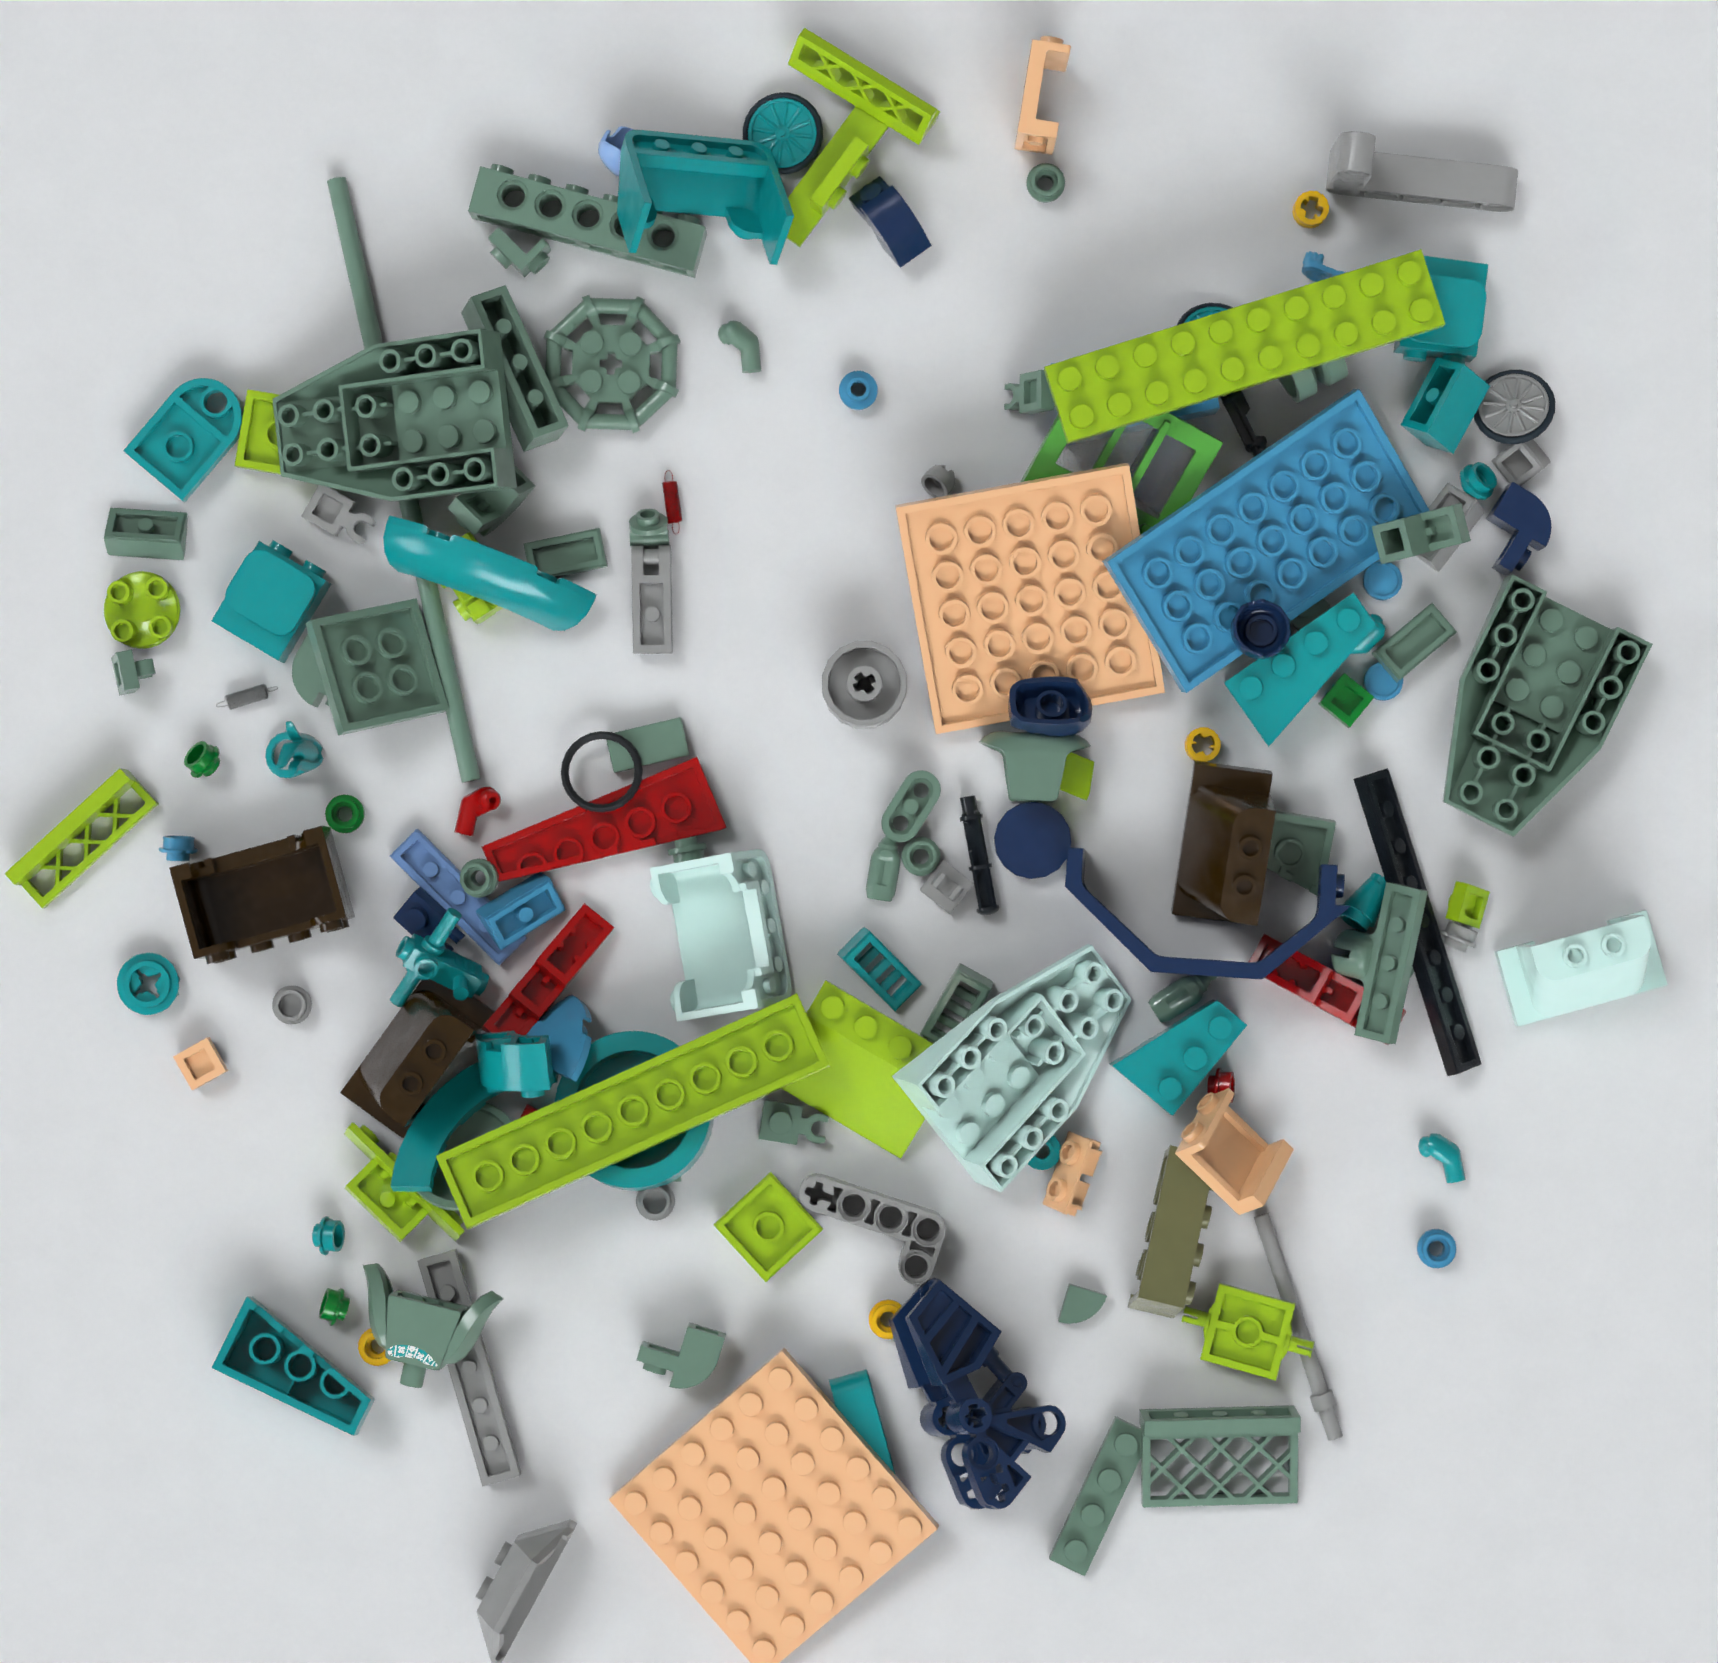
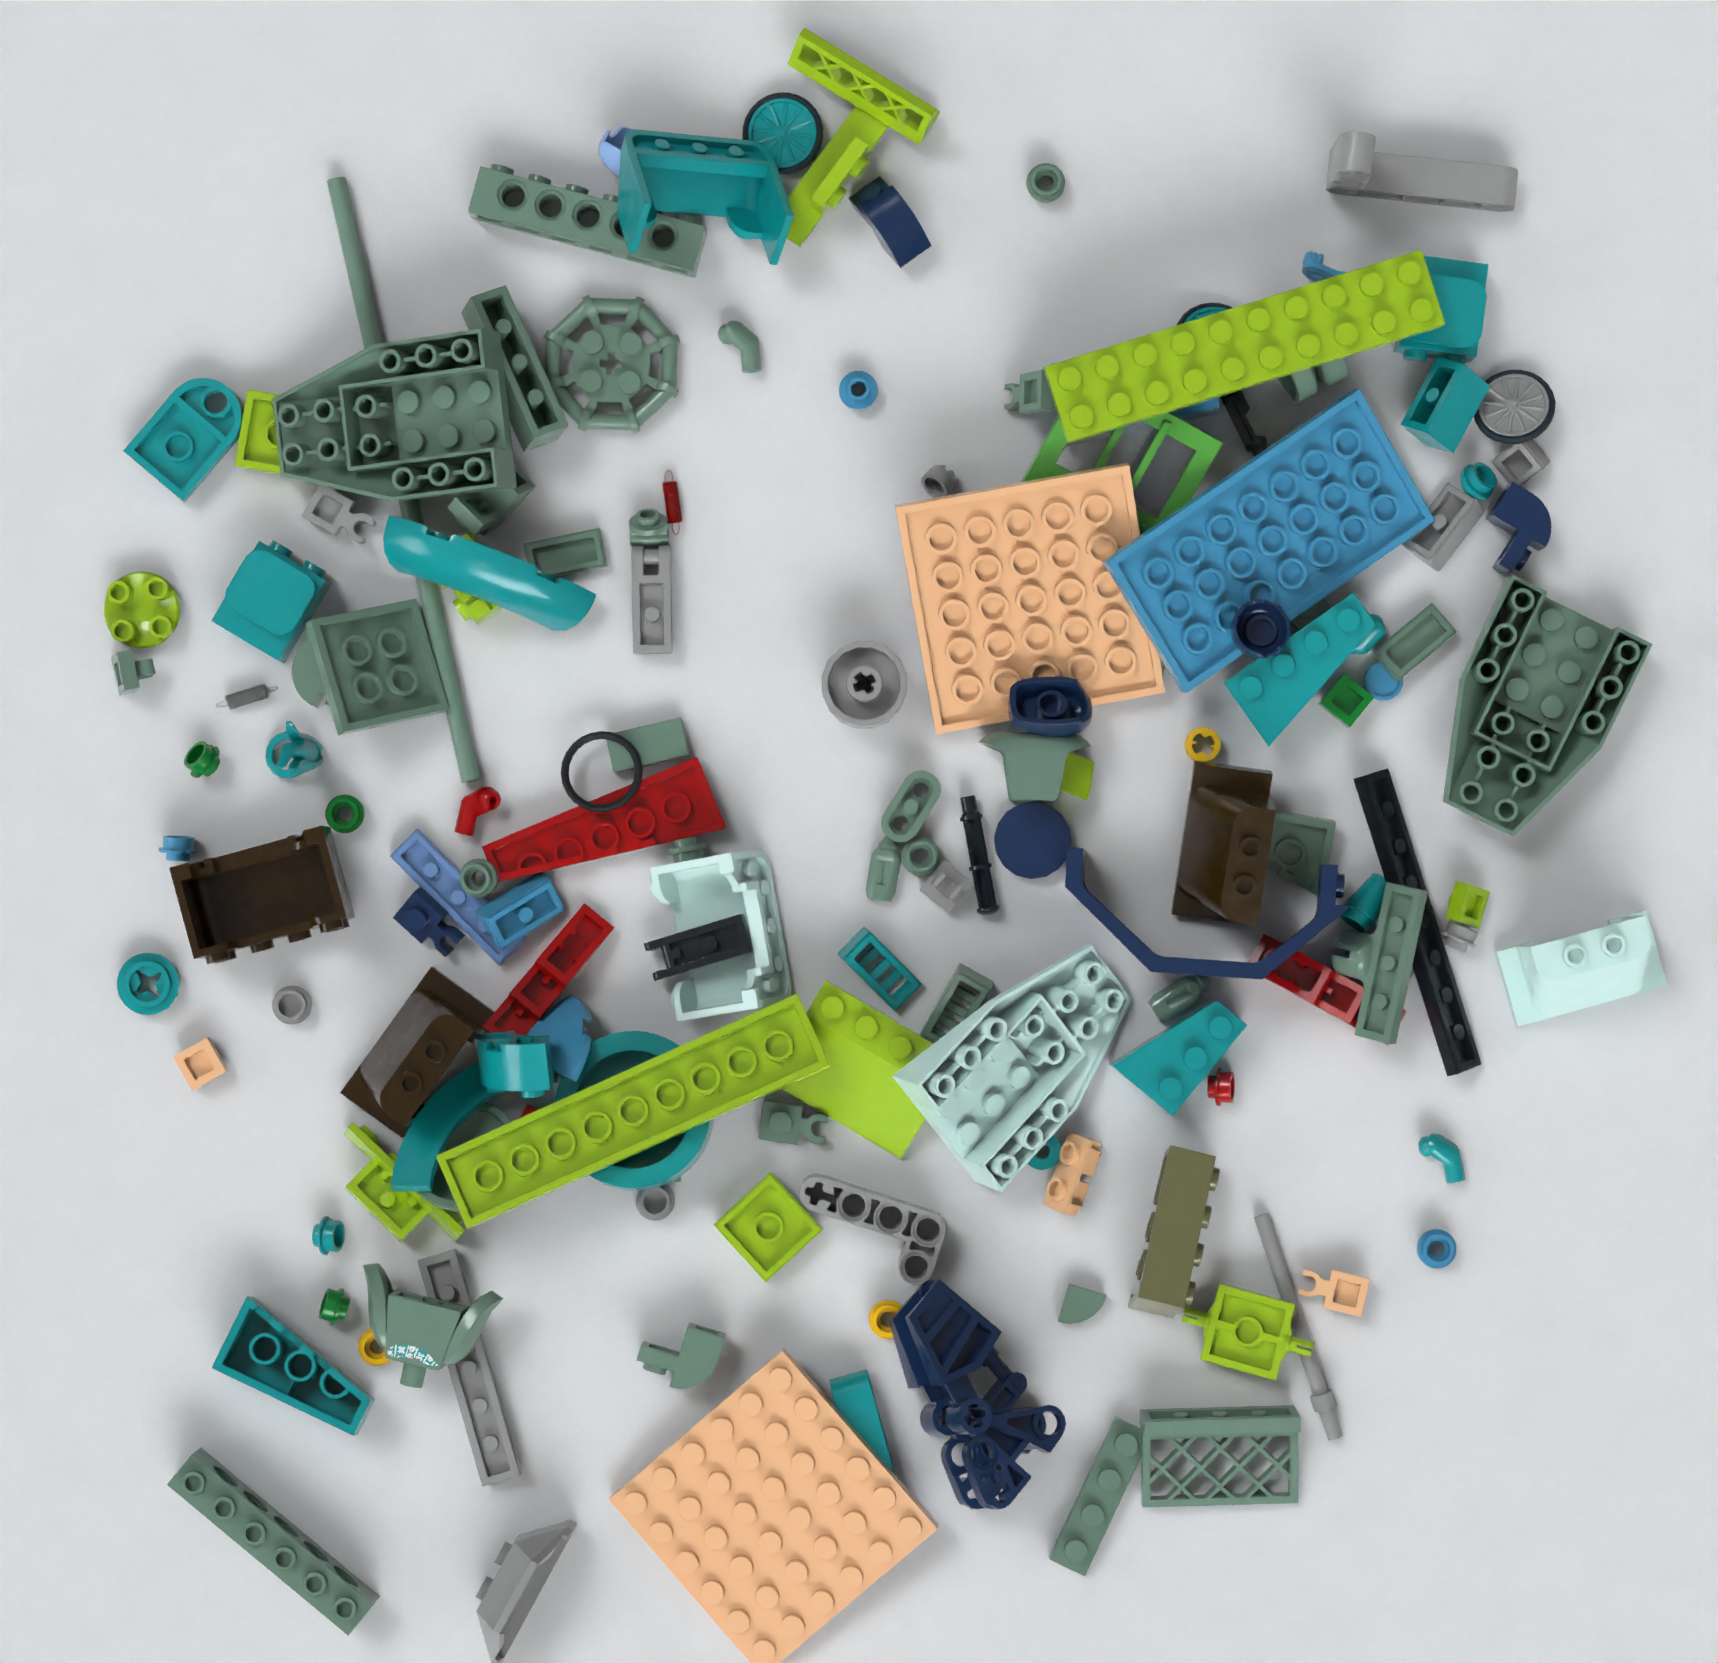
(71, 827): lime fence -> none
(146, 533): sand green slope -> none
(273, 1540): none -> sand green brick
(430, 959): teal piece -> none
(508, 254): sand green bracket -> none
(702, 946): none -> black hinge
(1033, 133): light nougat panel -> none
(1231, 1154): light nougat panel -> none
(1321, 205): yellow bush -> none
(1342, 1292): none -> light nougat plate
(1382, 580): dark azure piece -> none
(1421, 533): sand green brick -> none

